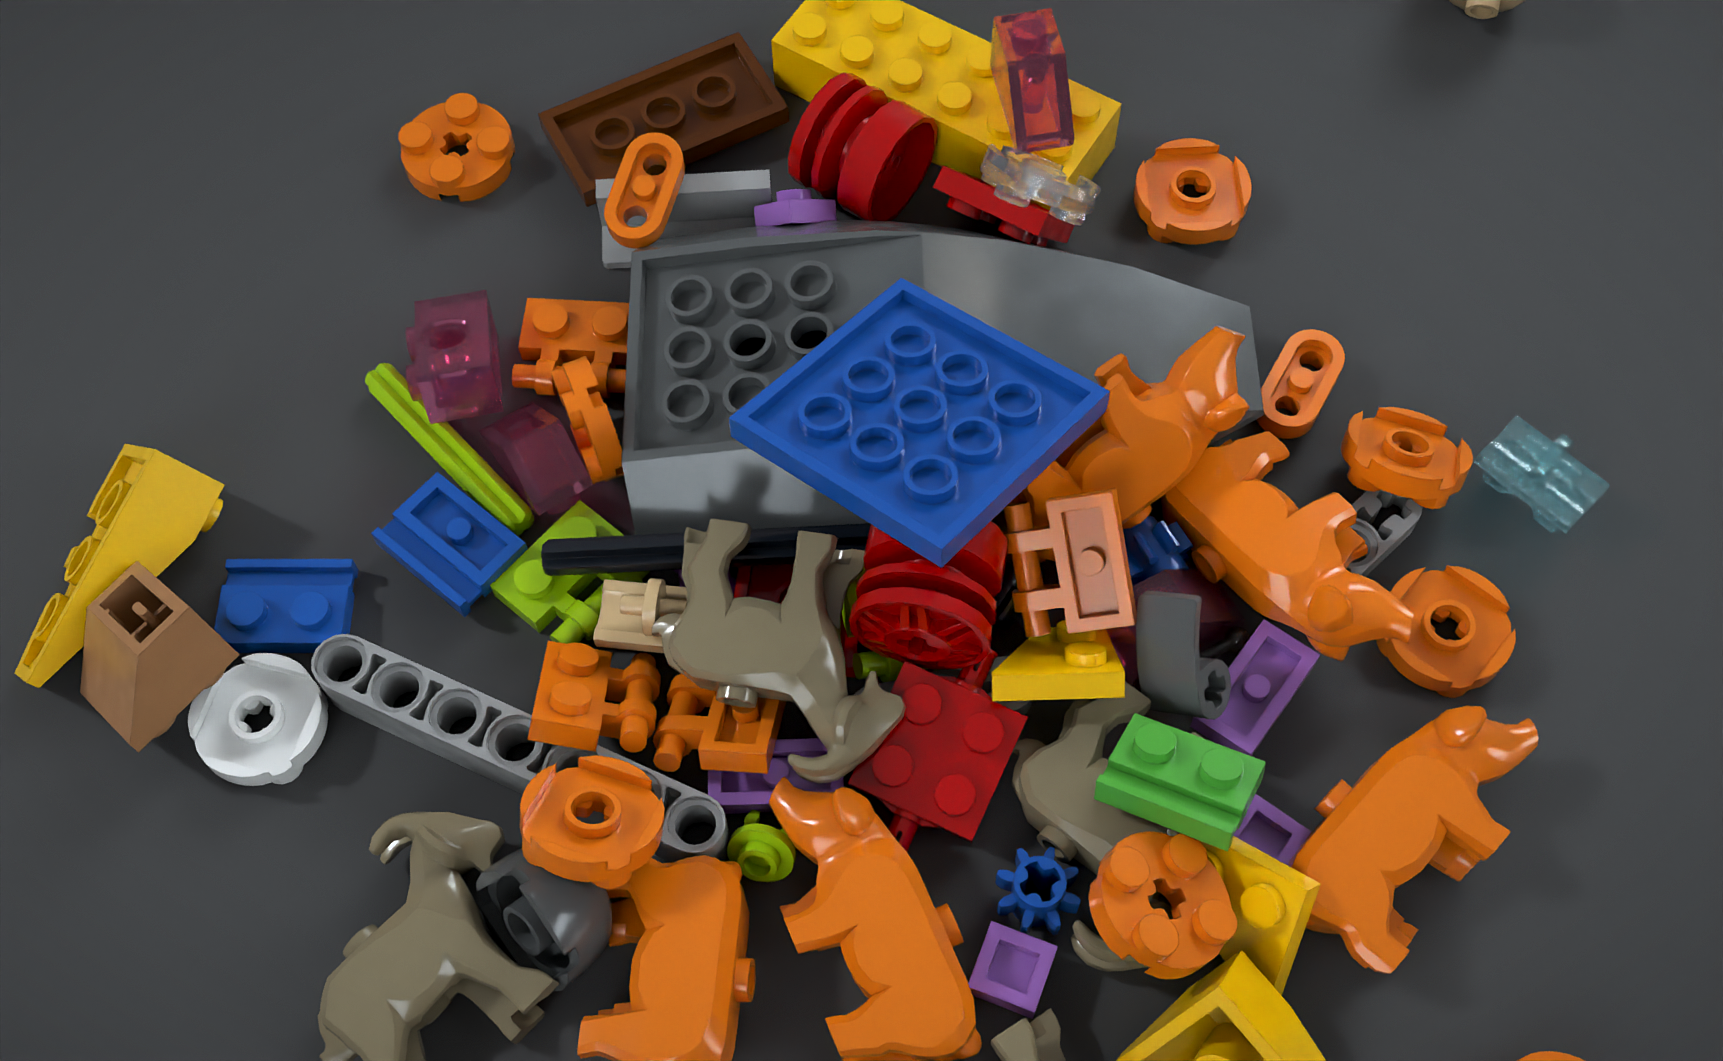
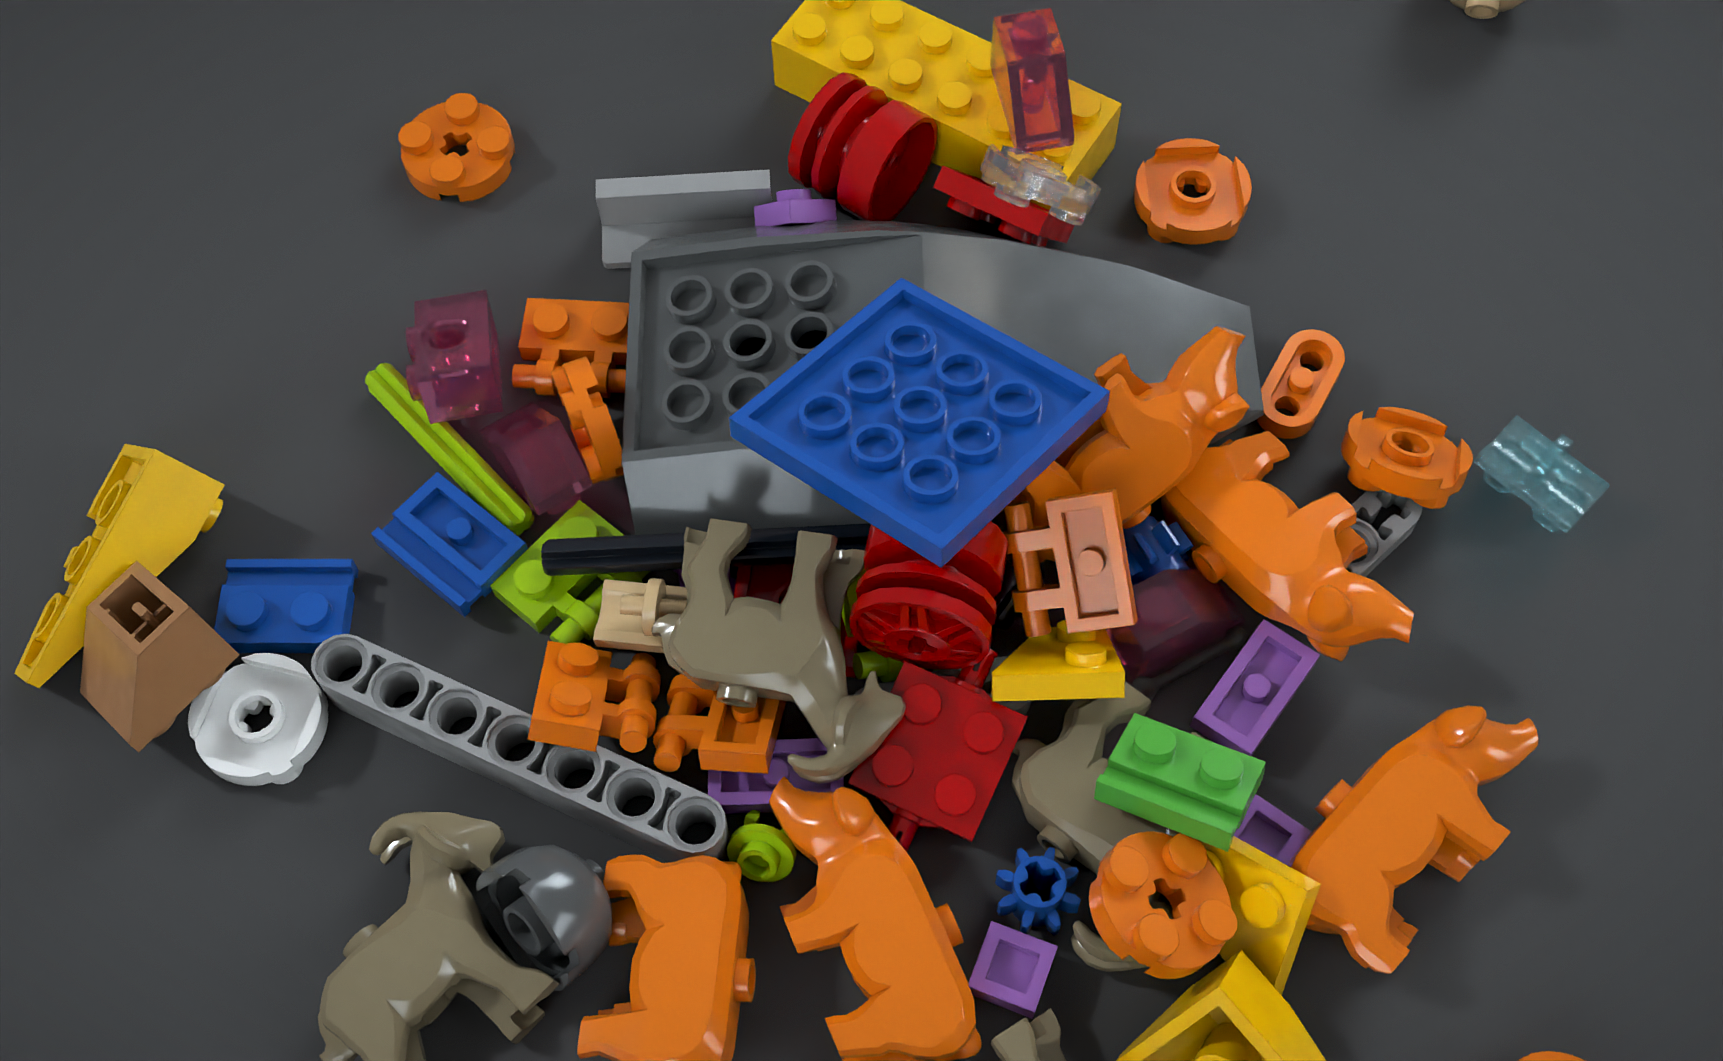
(585, 851): orange plate -> none
(644, 194): orange plate -> none
(697, 99): reddish brown plate -> none
(1170, 660): dark grey panel -> none
(1482, 622): orange plate -> none

